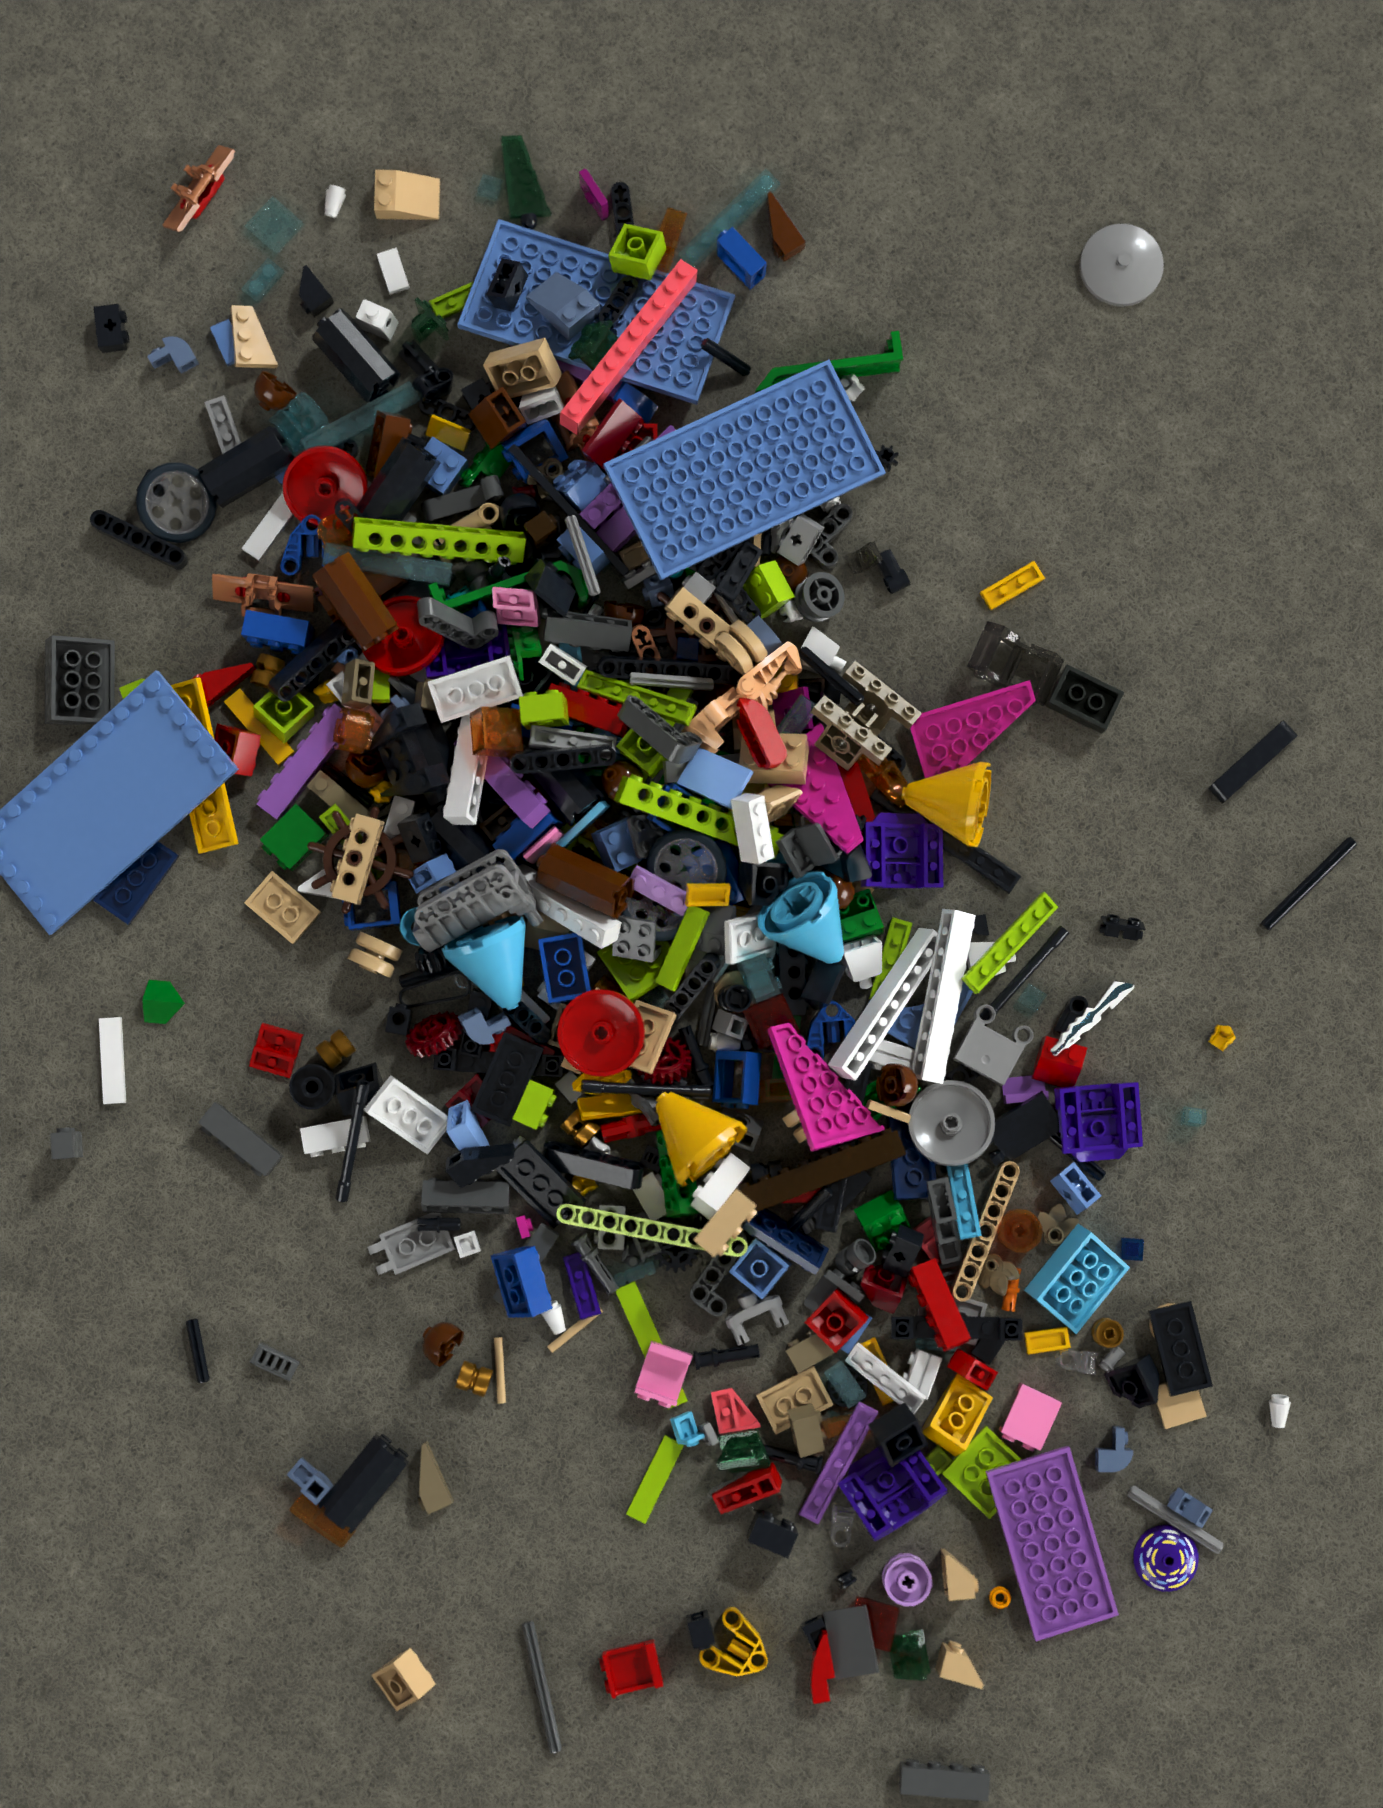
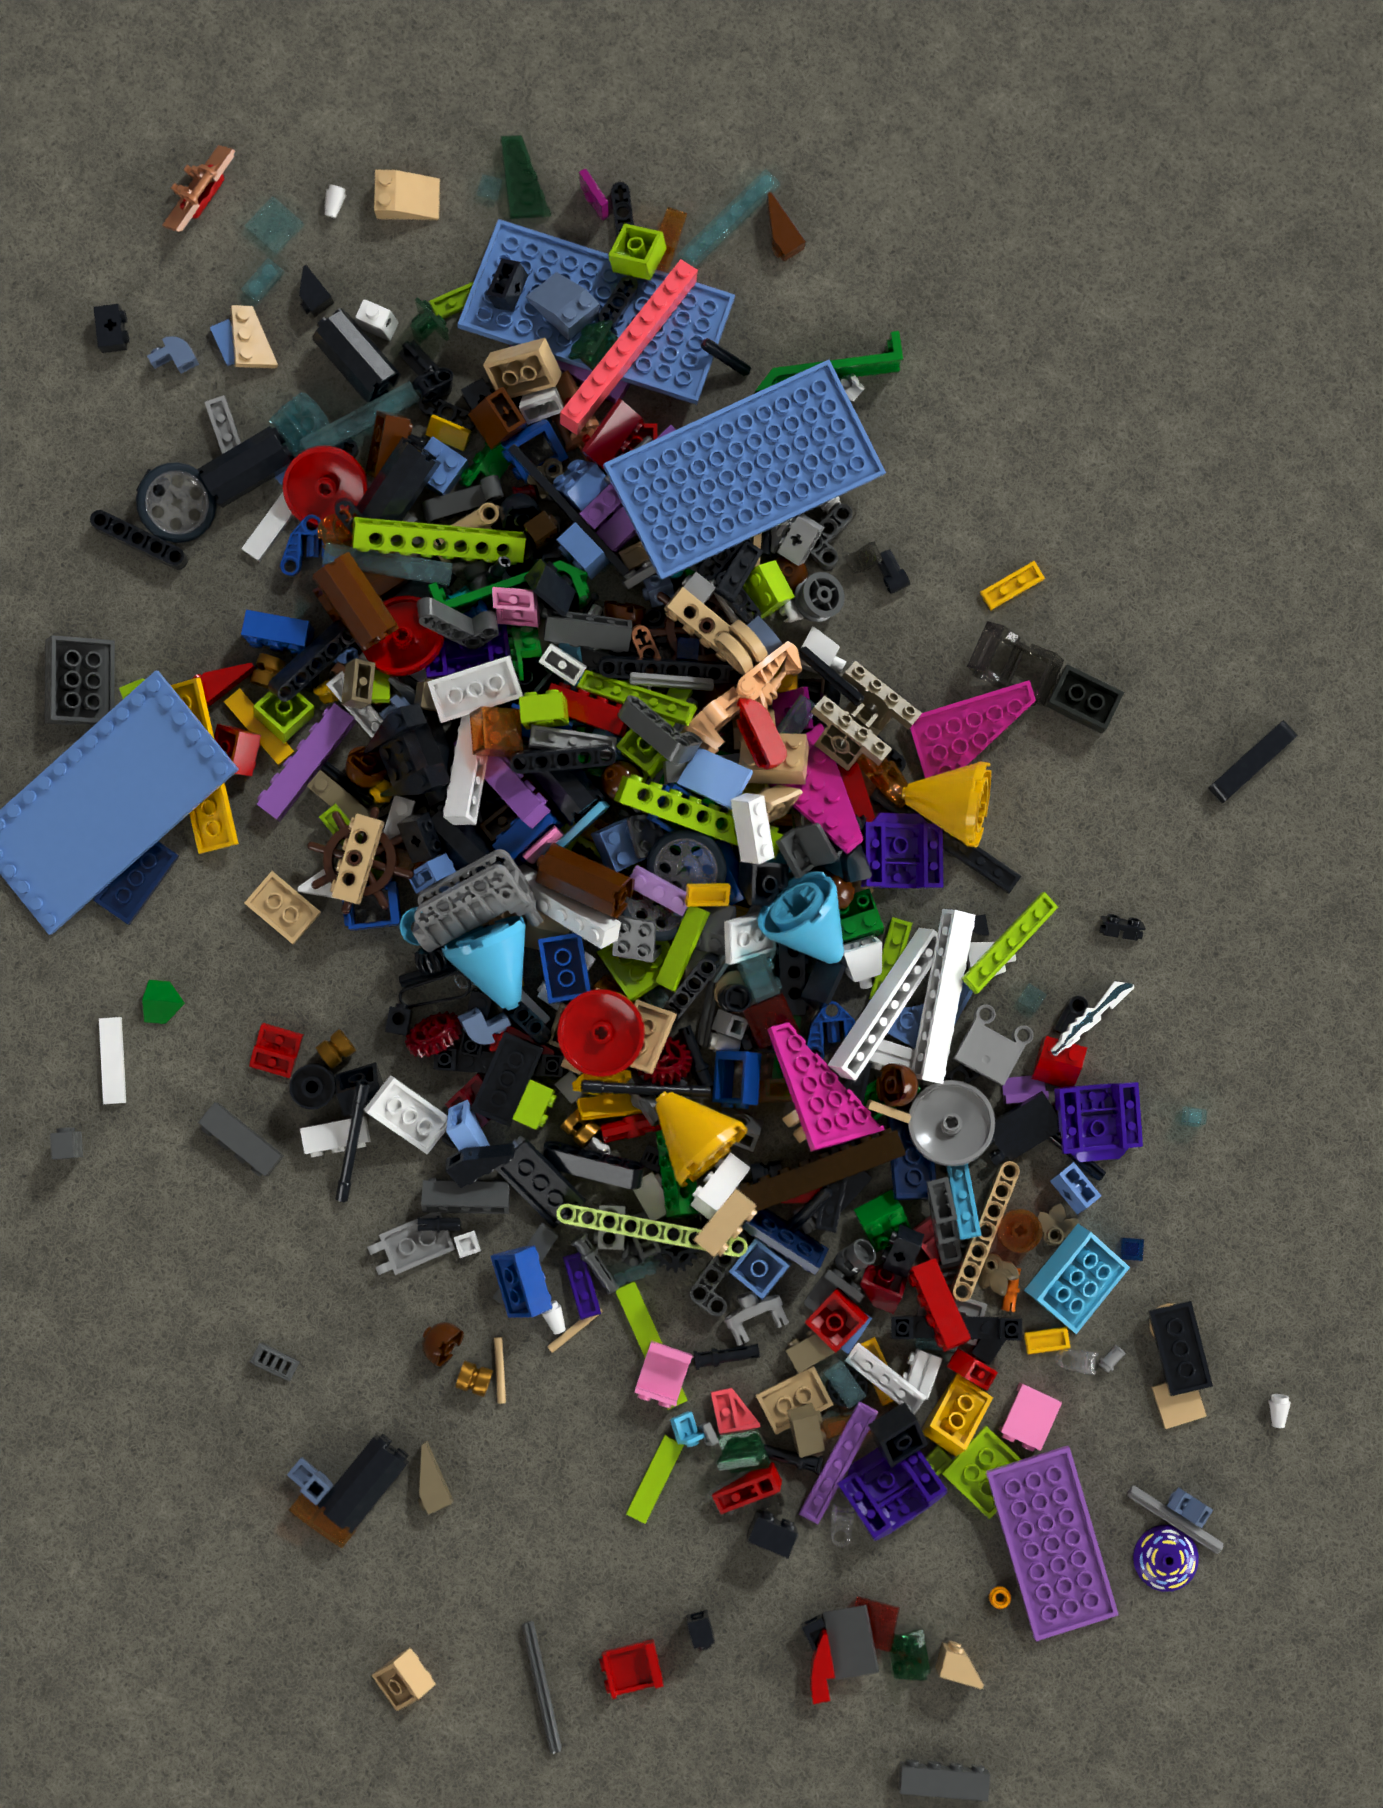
(197, 1350): black axle -> none
(254, 586): nougat piece -> none
(272, 392): reddish brown cylinder -> none
(290, 838): green brick -> none
(353, 731): clear orange brick -> none
(374, 955): tan wheel -> none
(393, 271): white tile -> none
(525, 1226): dark pink plate -> none
(529, 220): black hinge -> none
(582, 555): light grey axle -> none
(583, 1185): yellow arm -> none
(636, 400): blue slope -> none
(728, 1664): yellow connector -> none
(740, 257): blue window -> none
(845, 1579): black bush -> none
(889, 453): black gear -> none
(909, 1592): lavender wheel -> none
(957, 1579): tan slope -> none
(1052, 942): black piece -> none
(1107, 1332): pearl gold wheel -> none
(1118, 1456): sand blue brick -> none
(1121, 265): light grey dish -> none
(1136, 1381): black slope -> none
(1222, 1037): yellow arm -> none
(1309, 883): black axle -> none

